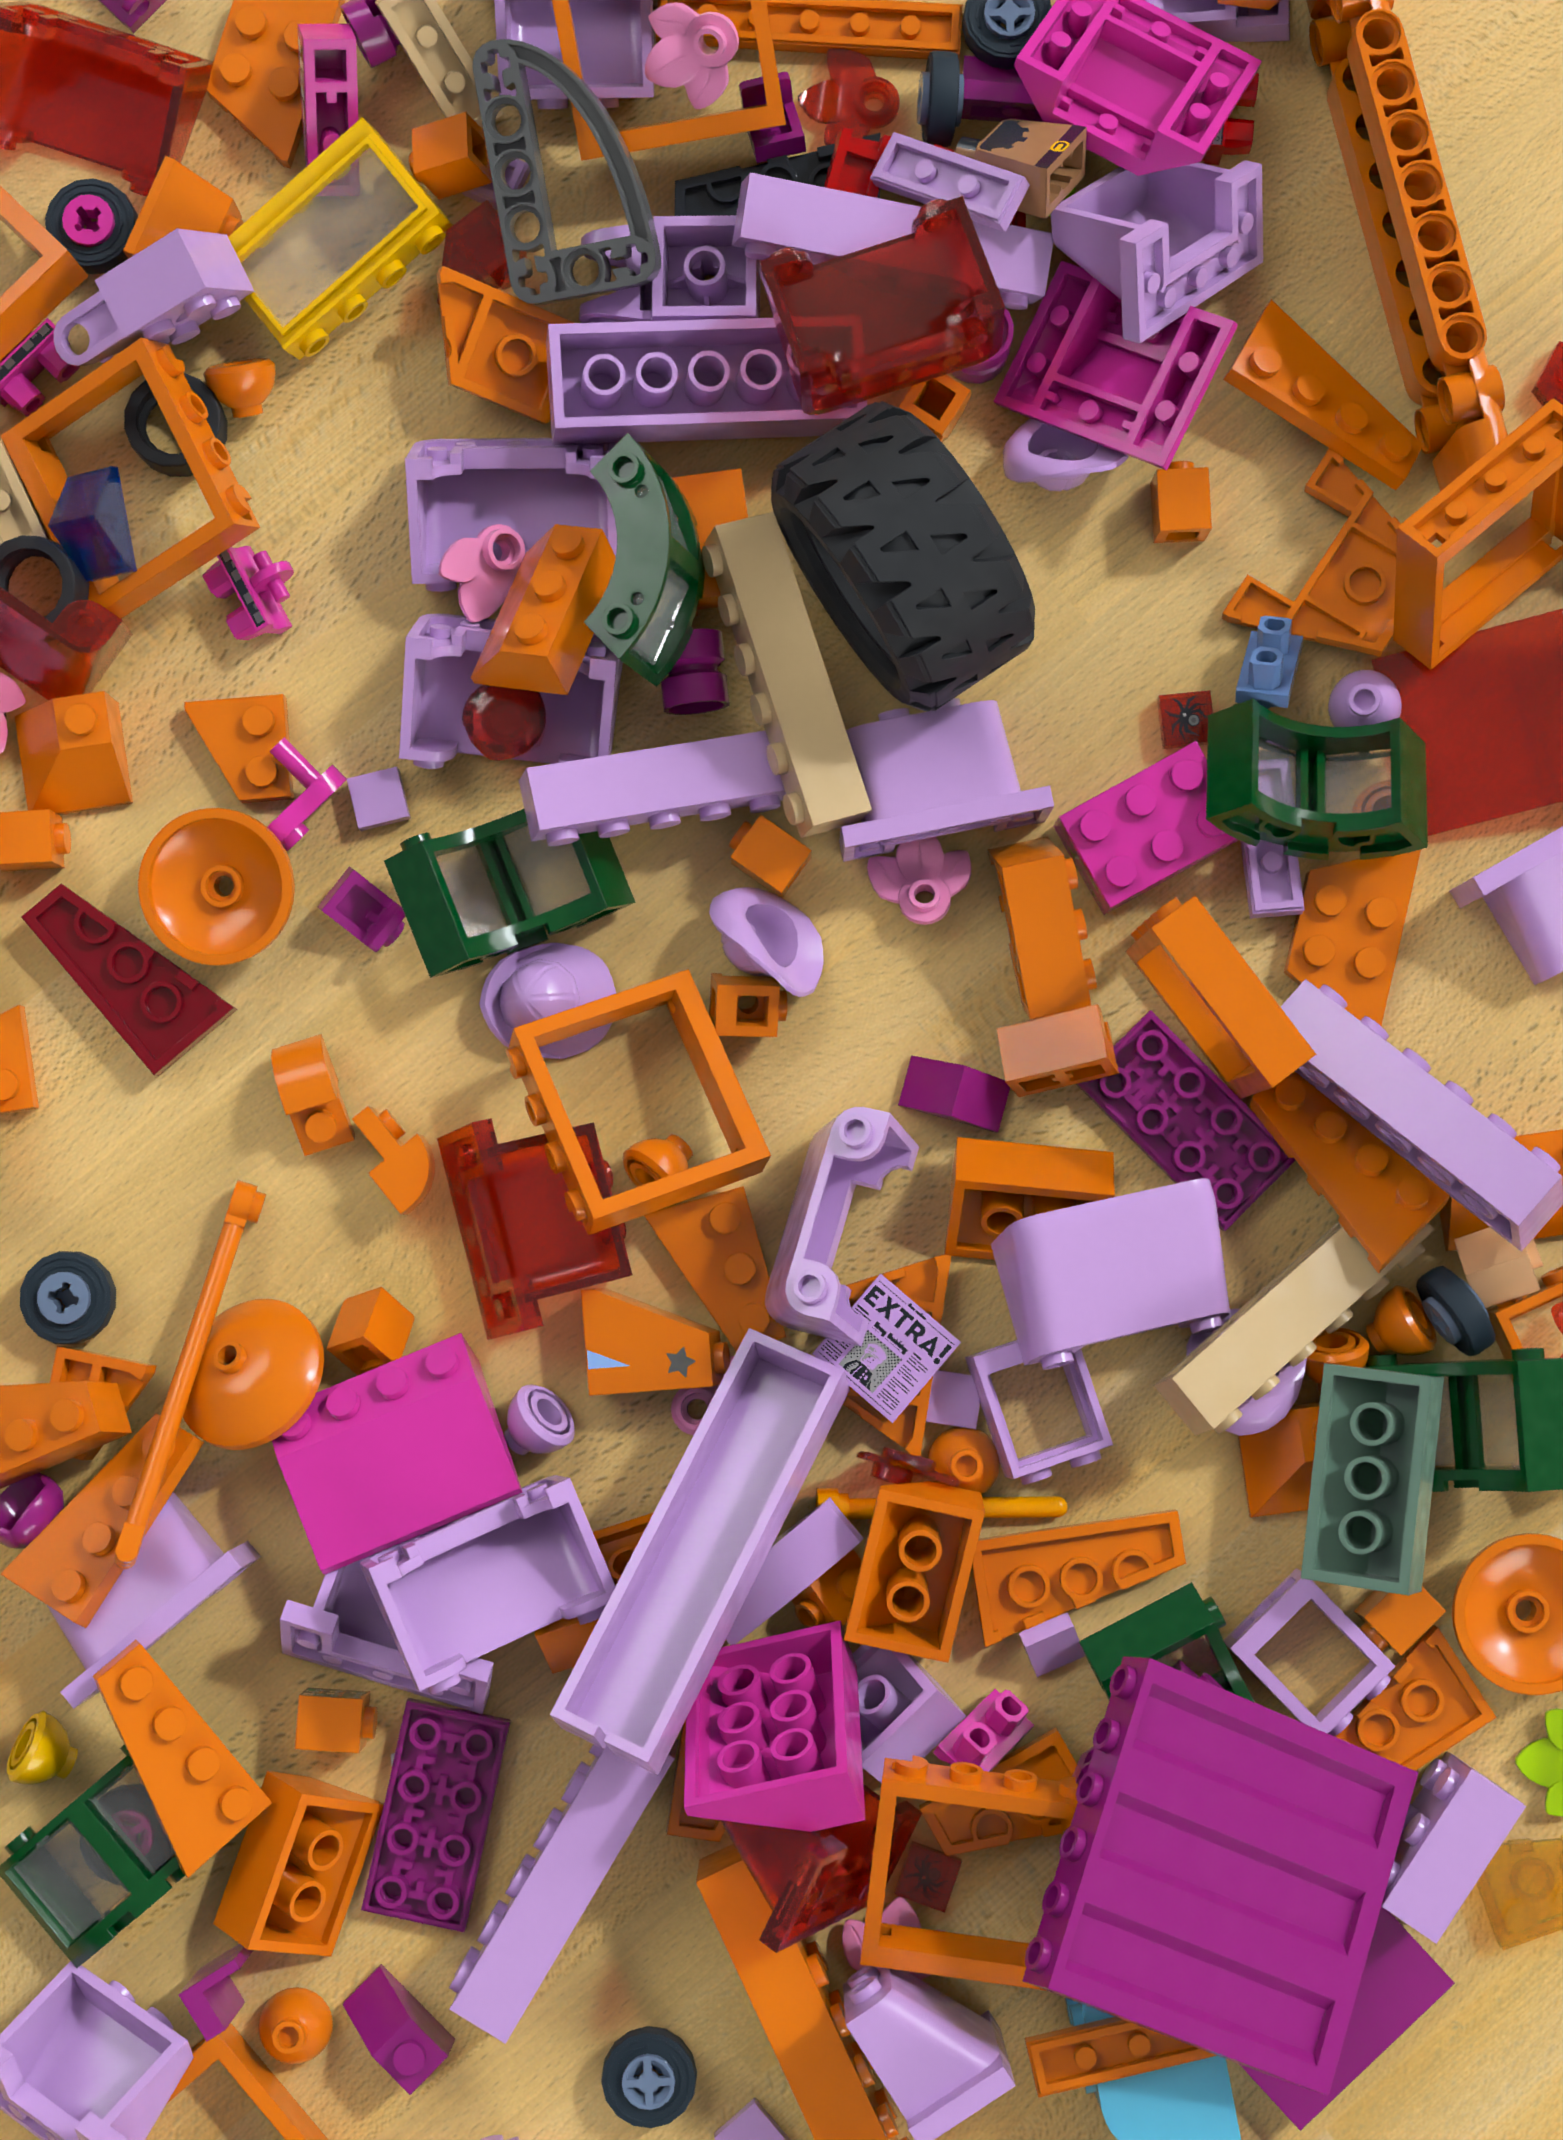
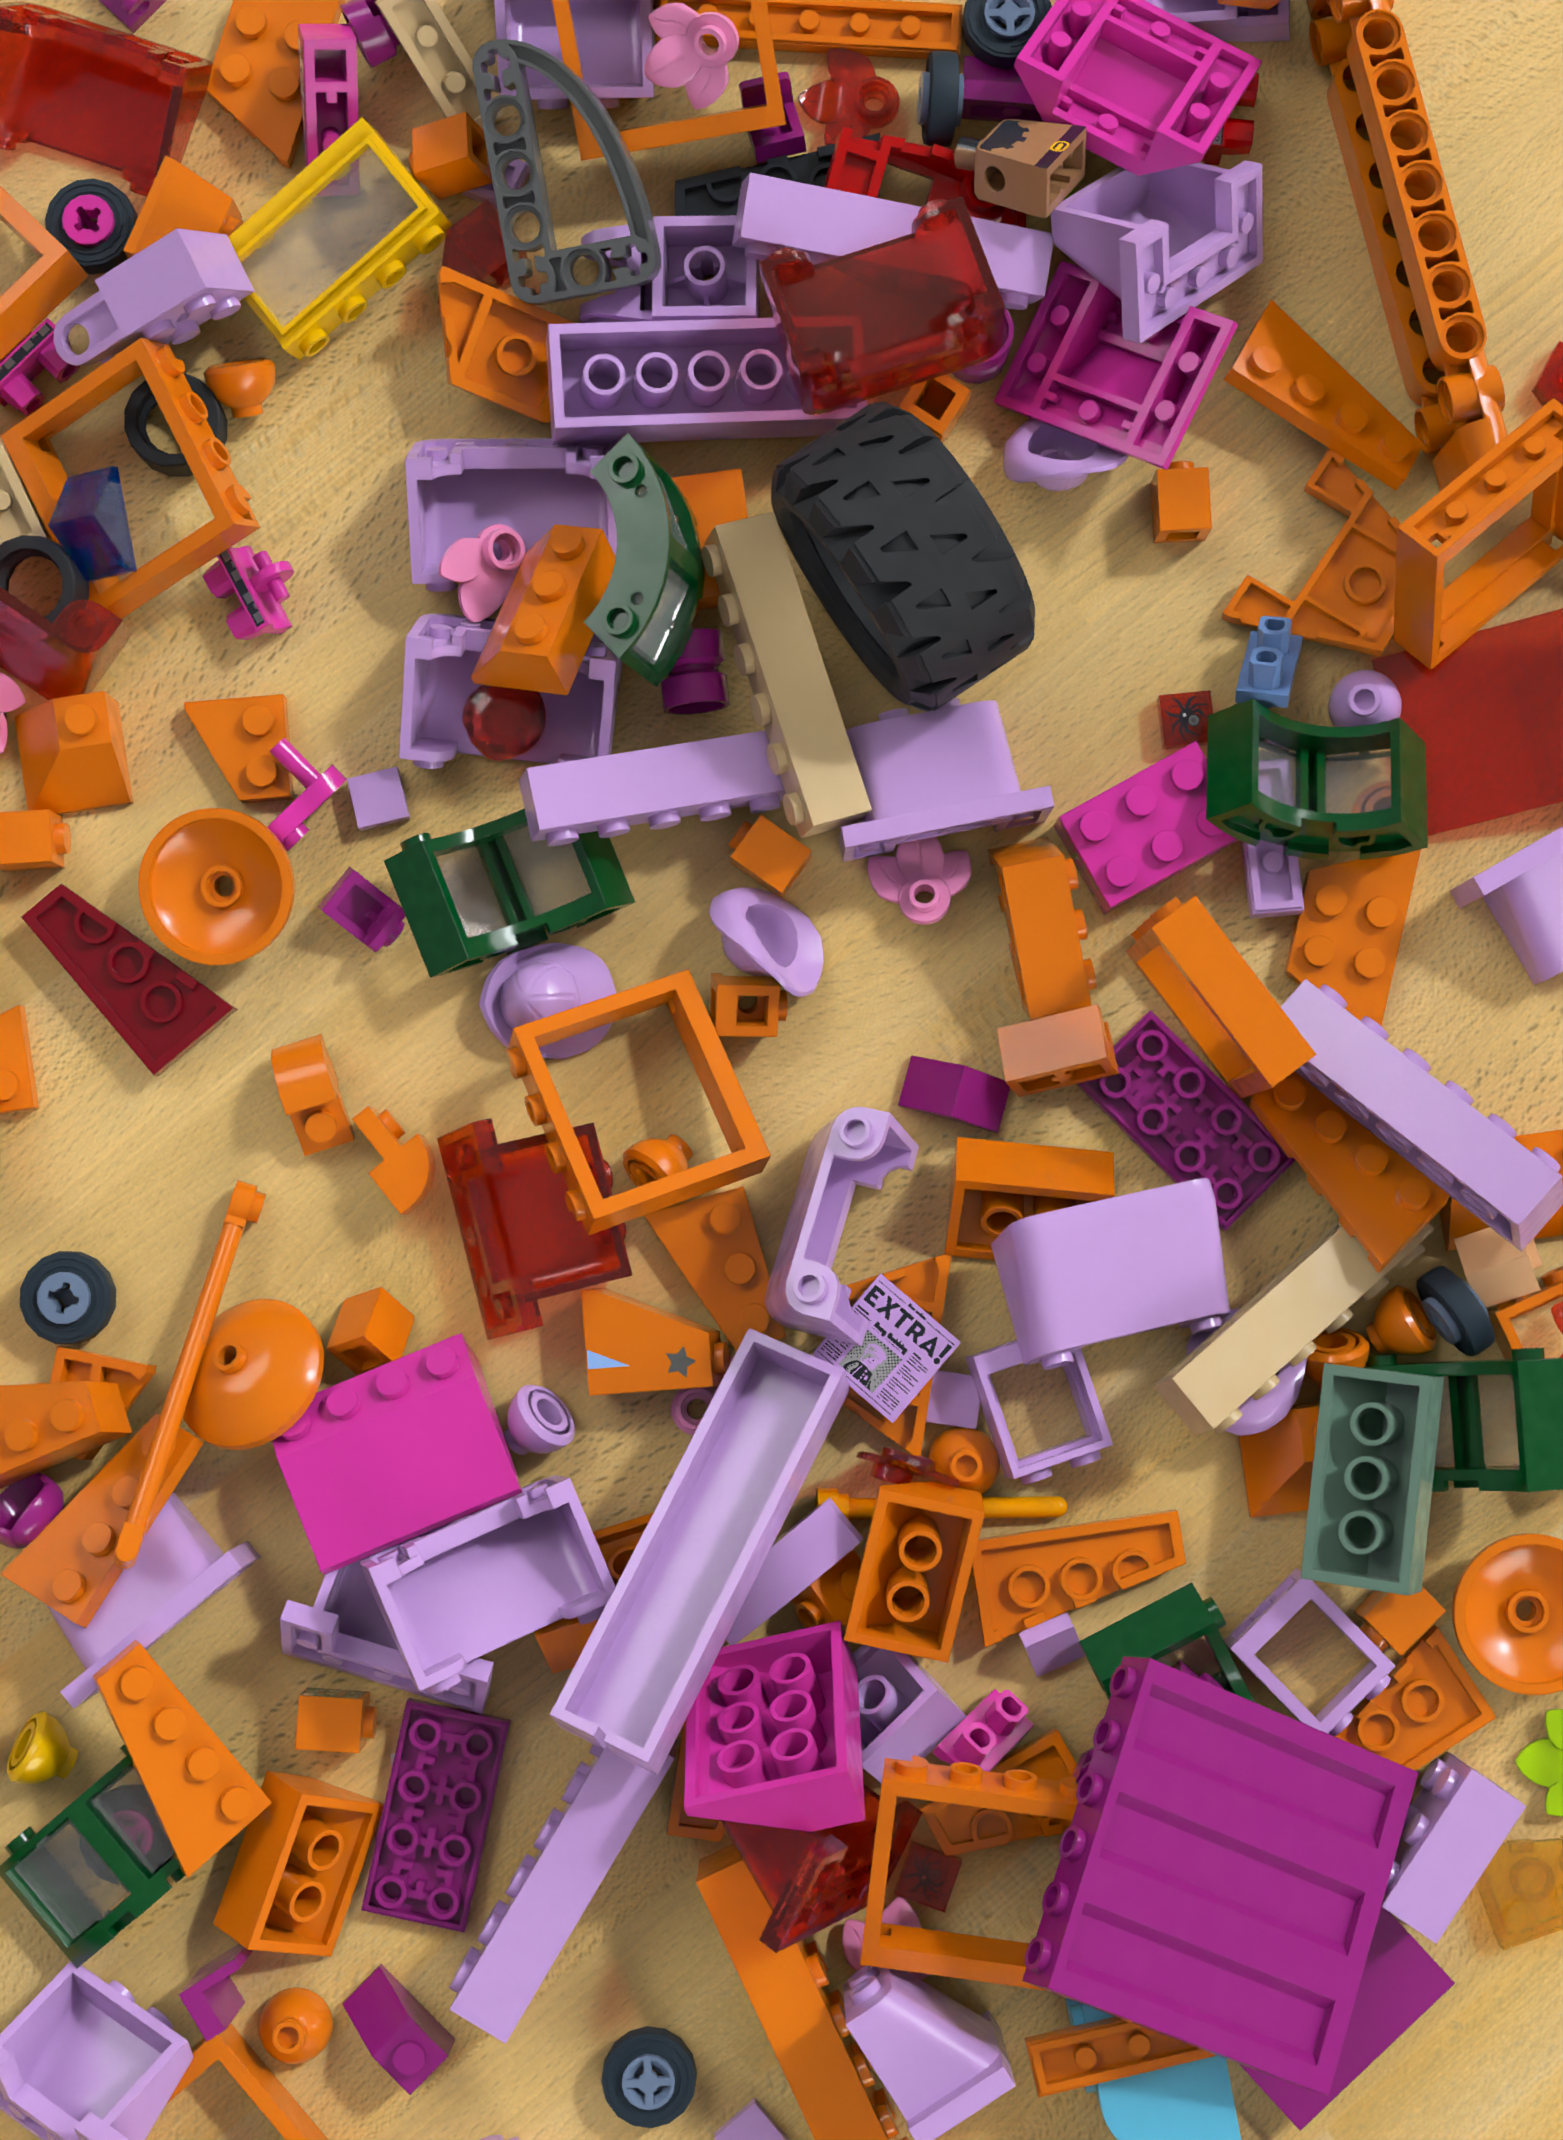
(934, 173): lavender tile -> none

